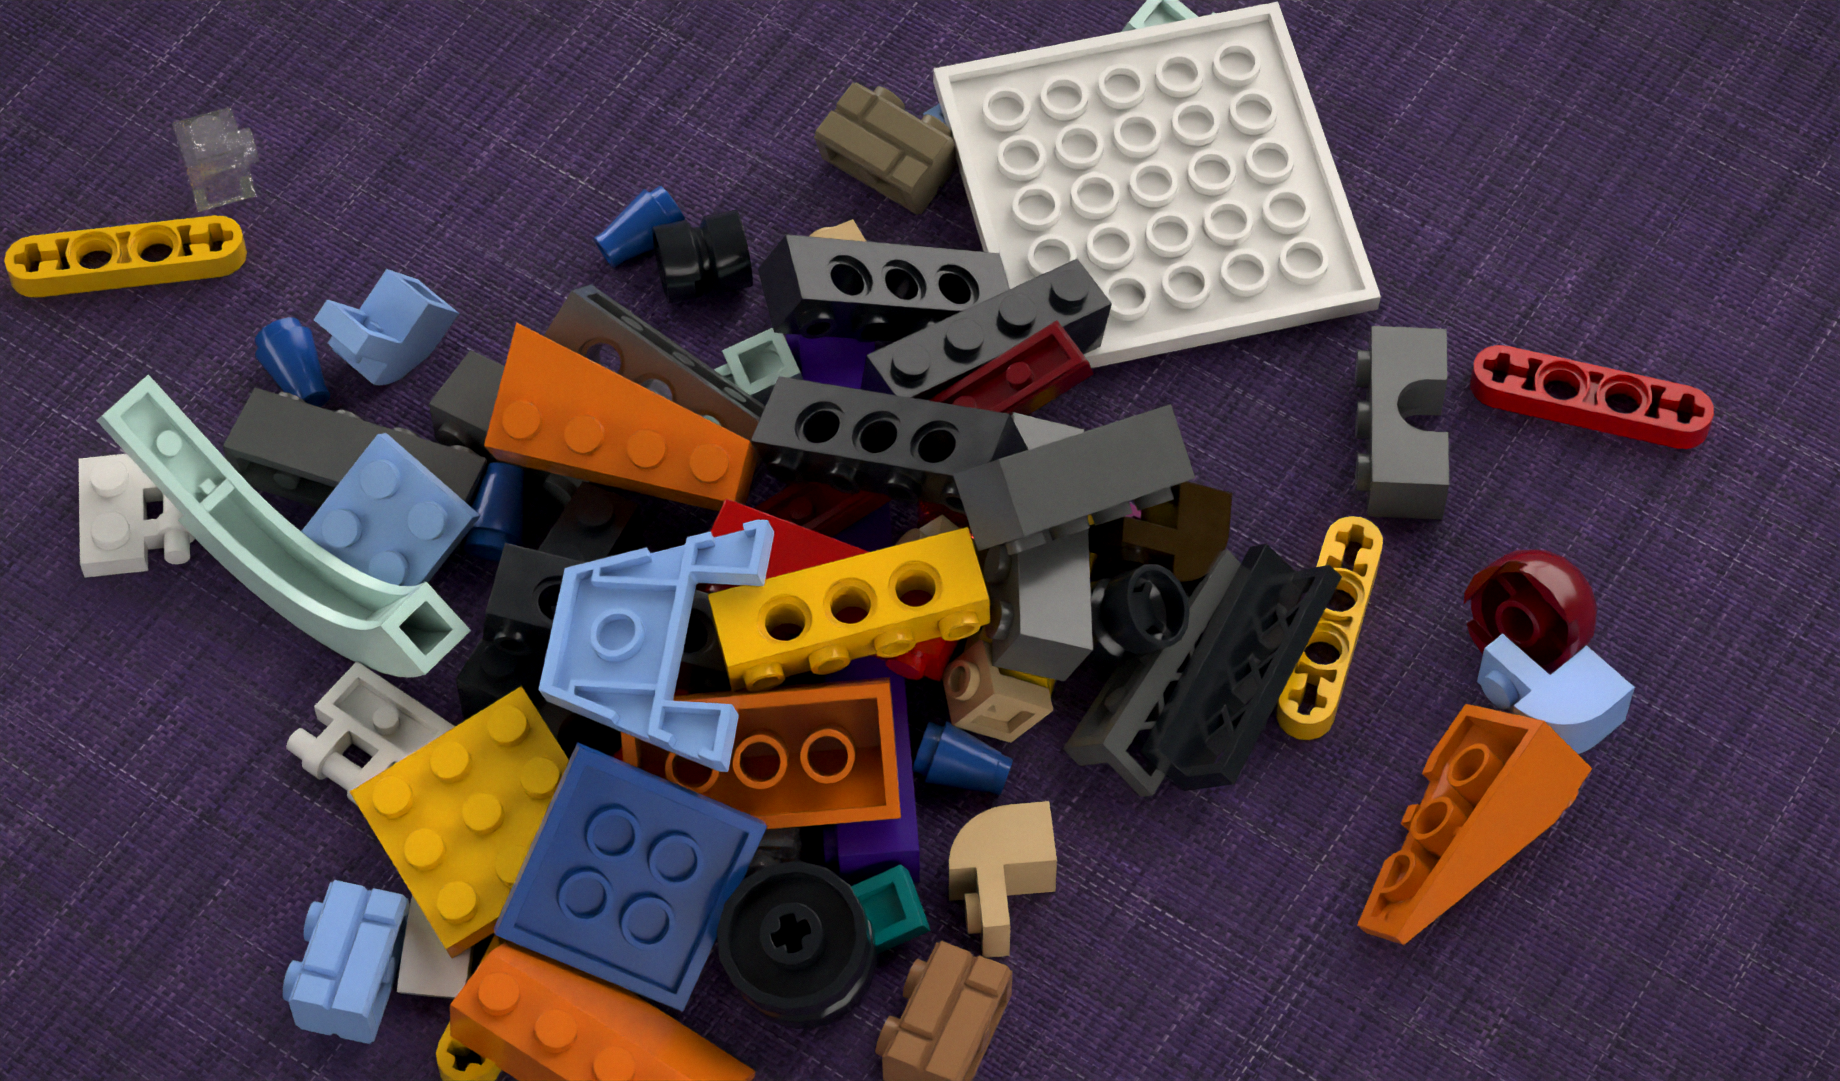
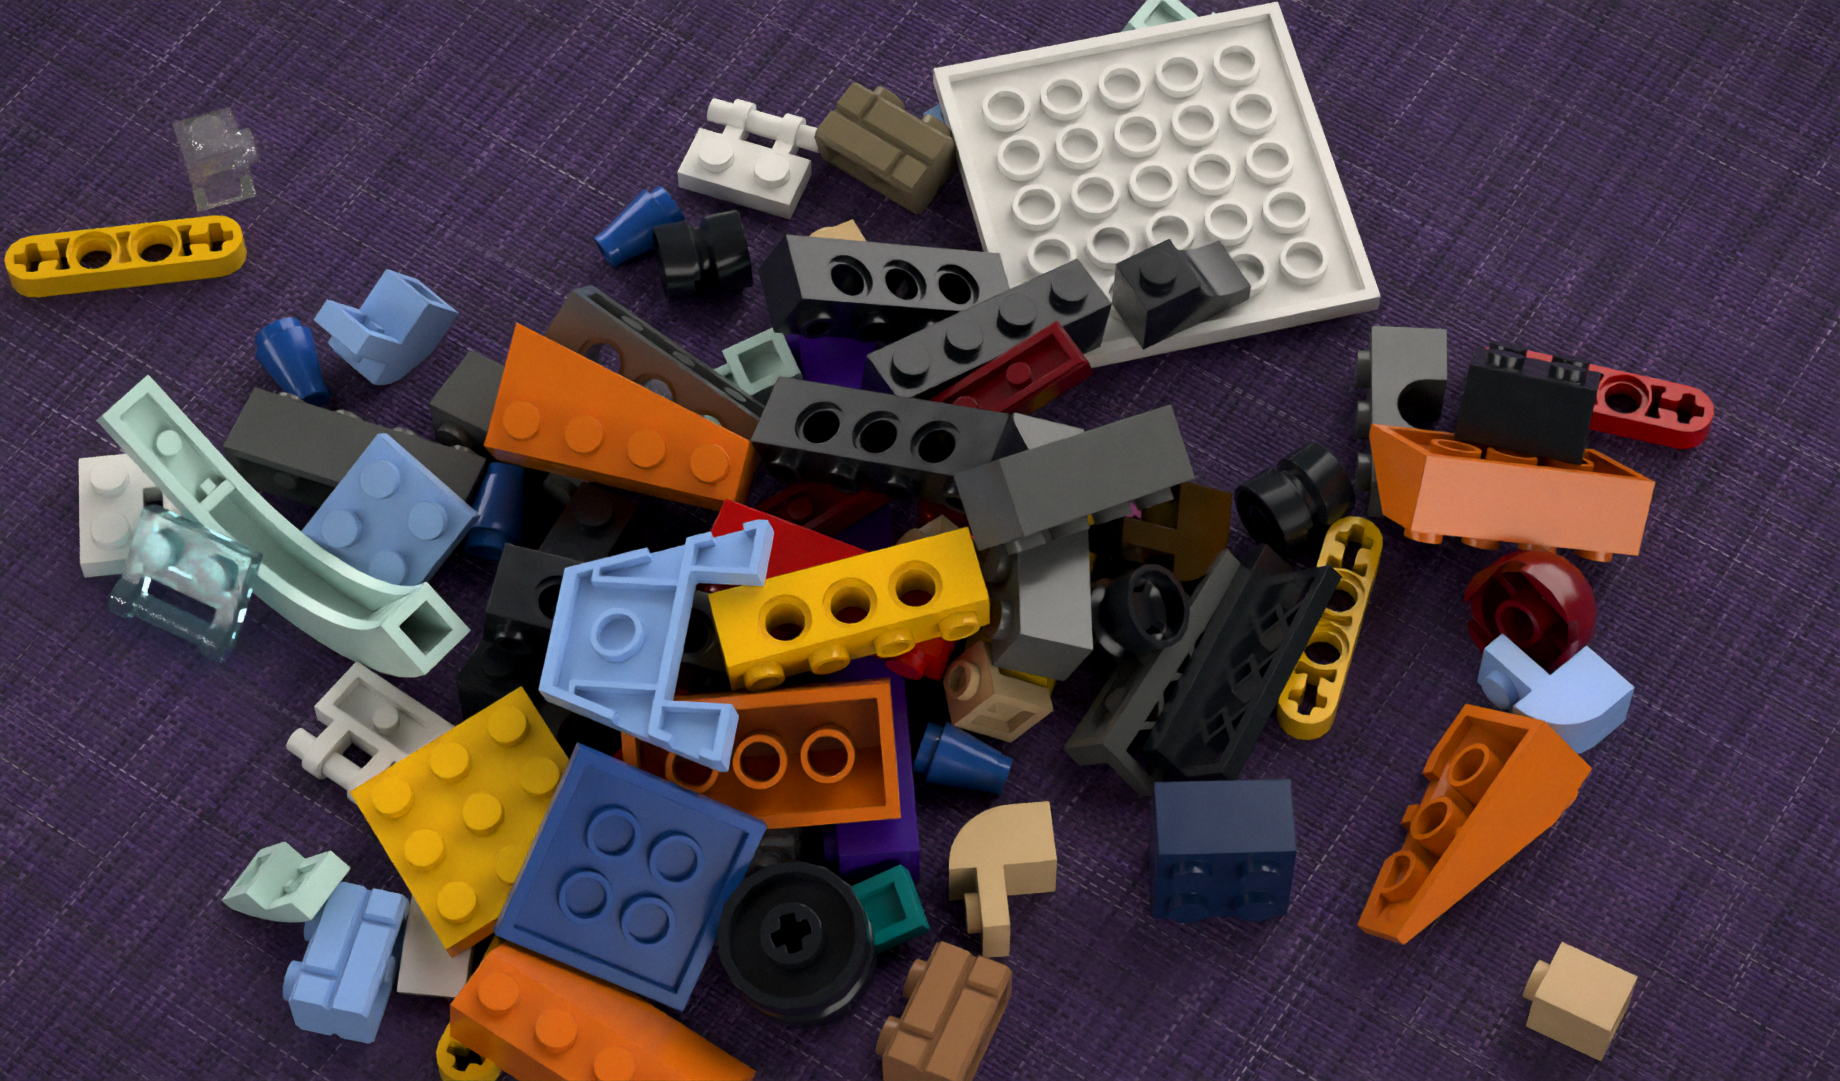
(195, 564): none -> clear light blue plate
(286, 885): none -> light aqua slope
(747, 172): none -> white plate
(1175, 289): none -> black arch
(1221, 849): none -> dark blue brick
(1301, 494): none -> black wheel
(1504, 495): none -> orange slope
(1528, 402): none -> black brick
(1578, 1000): none -> tan brick

